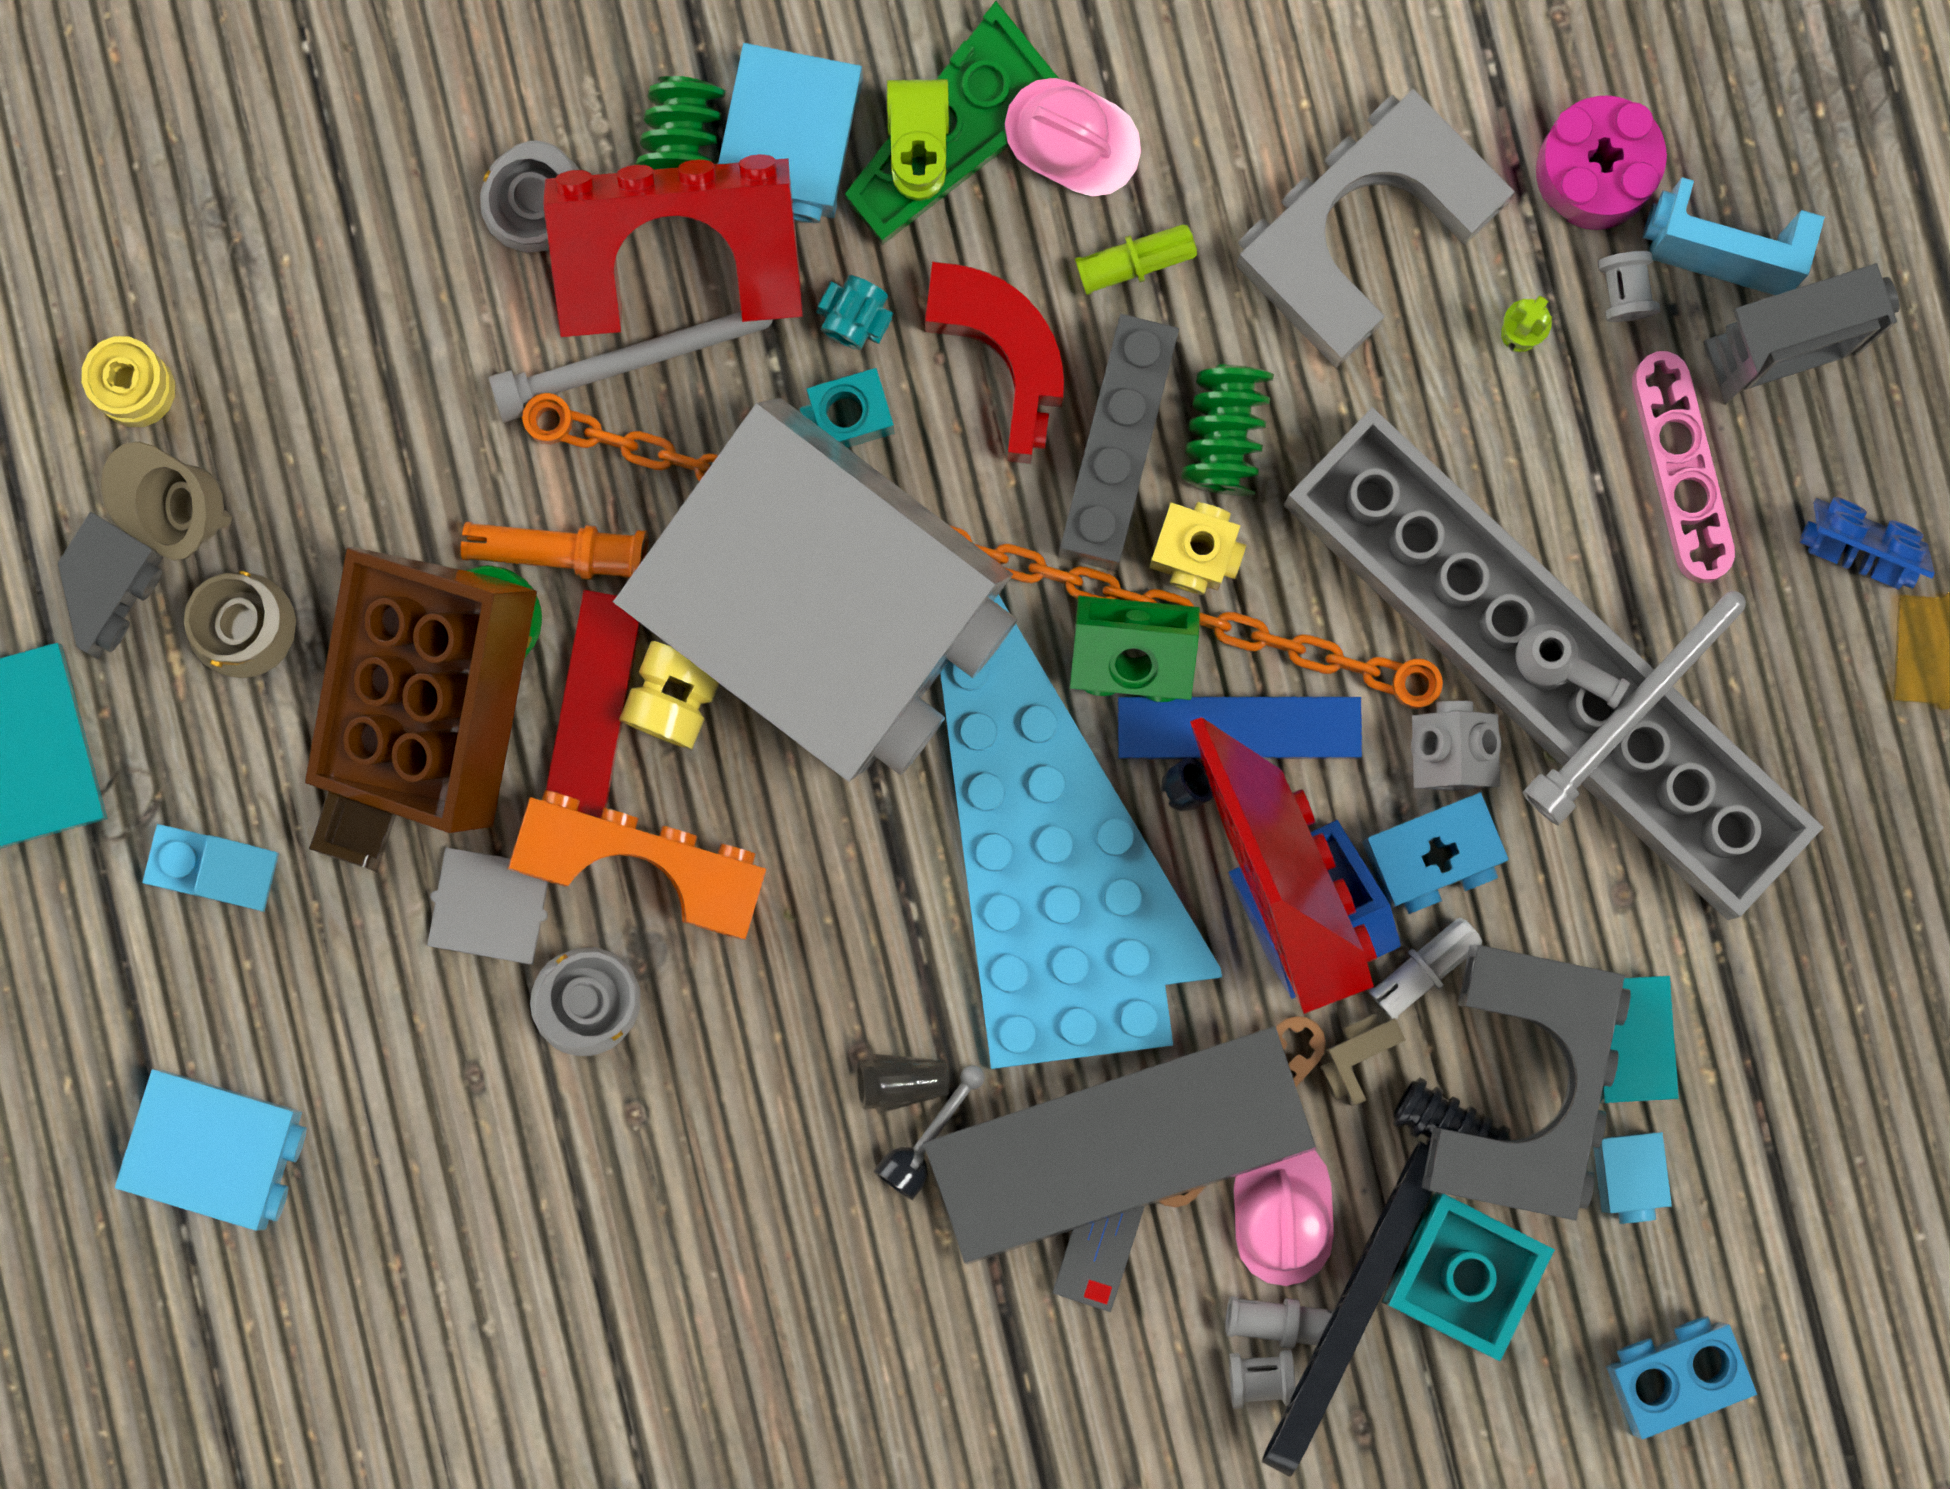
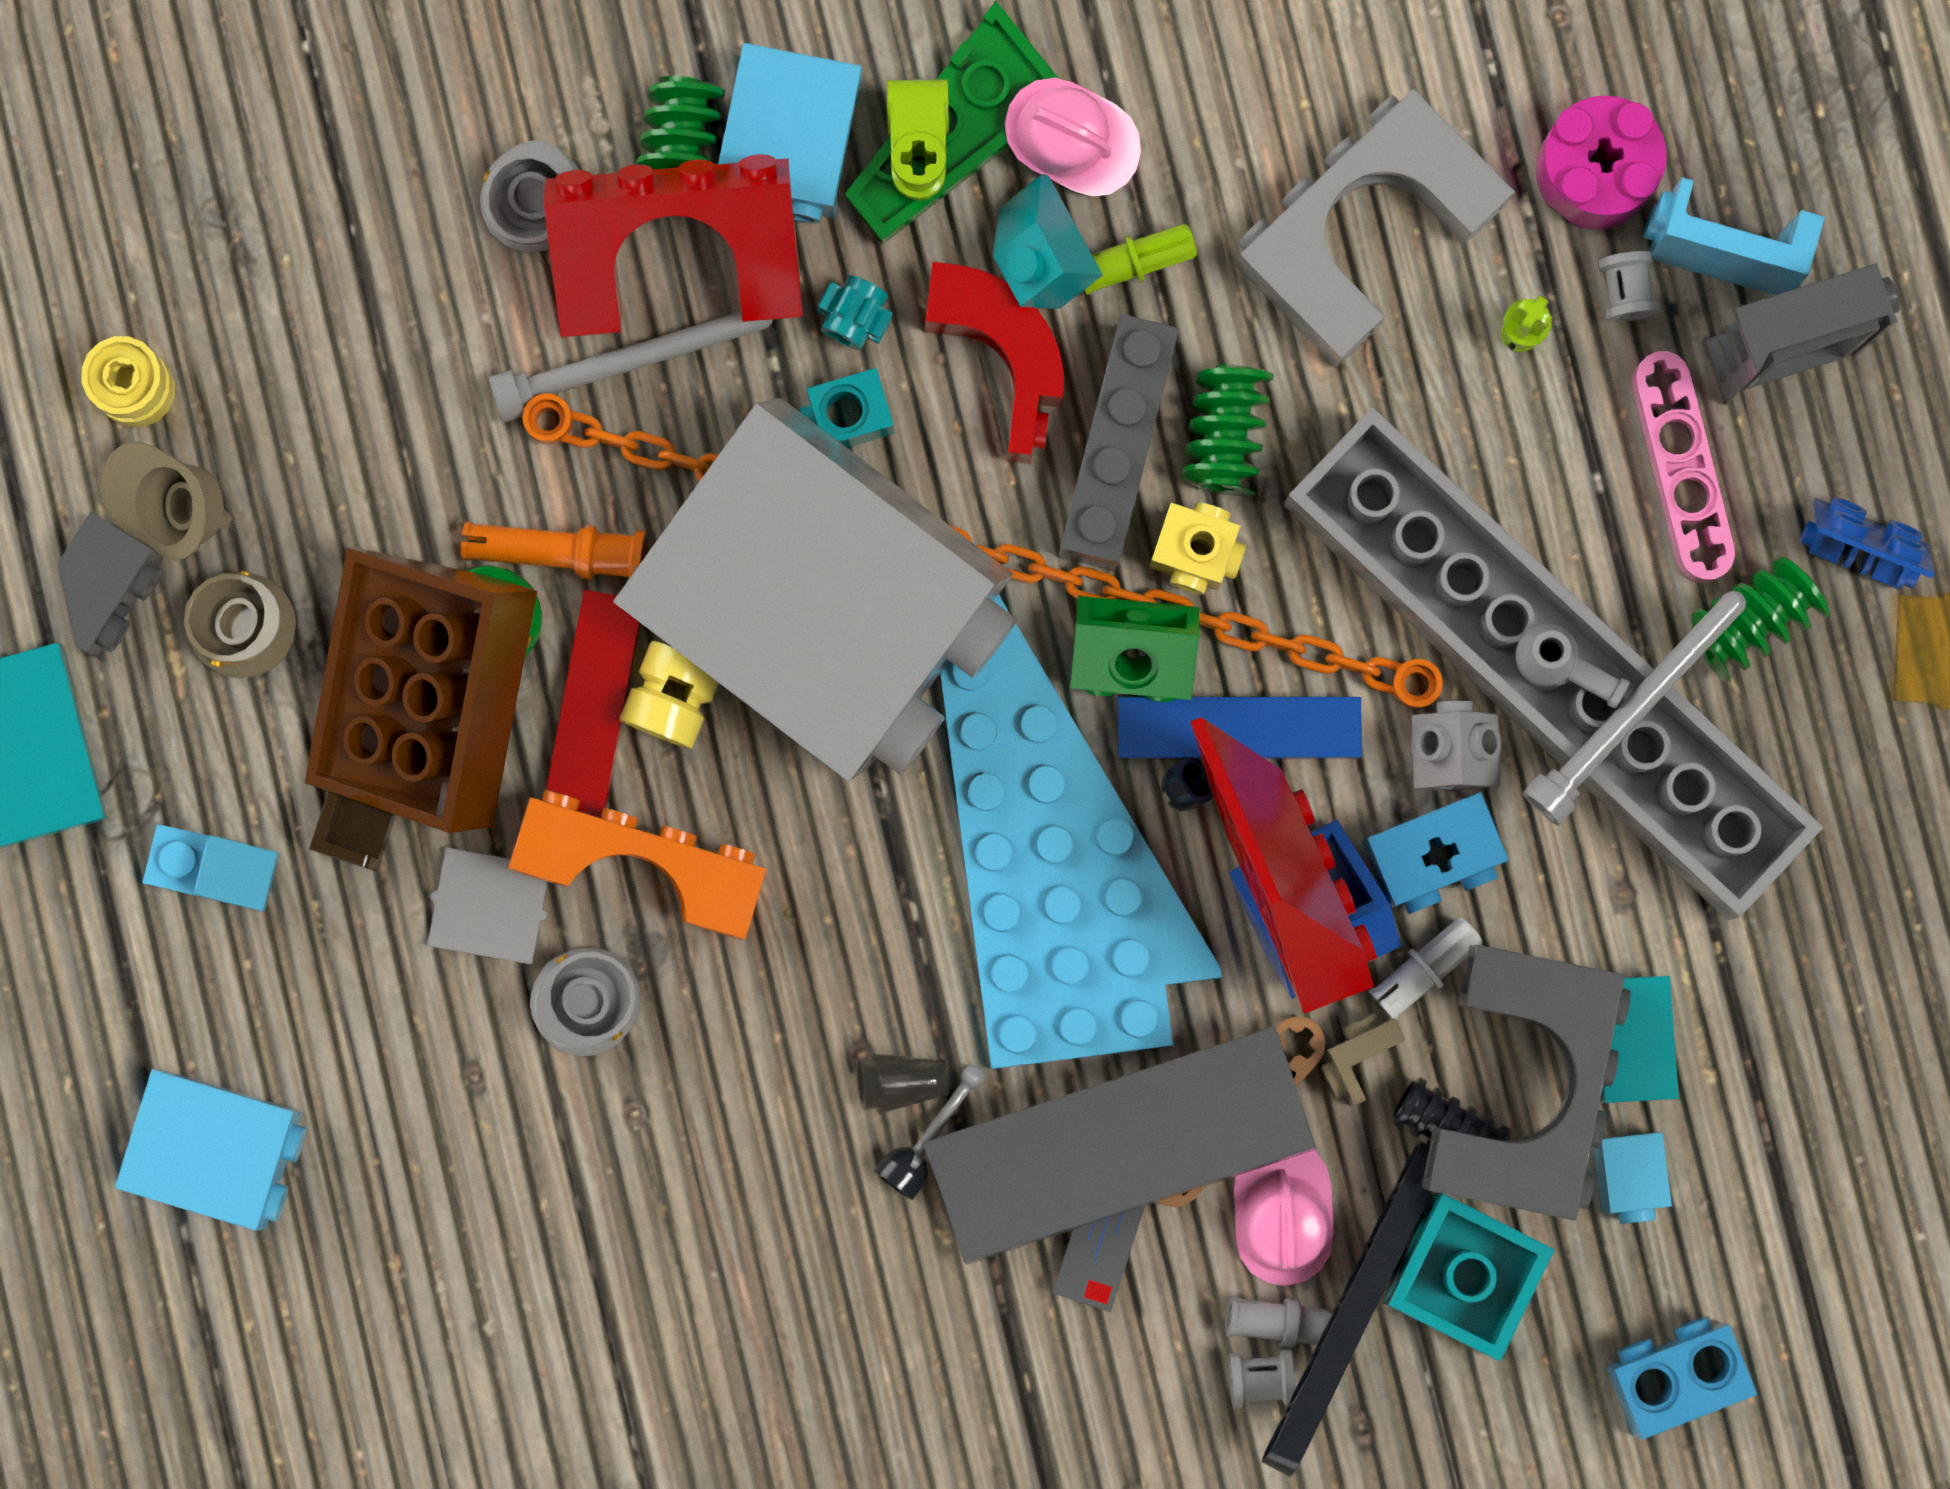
(1042, 248): none -> teal slope
(1768, 609): none -> green piece

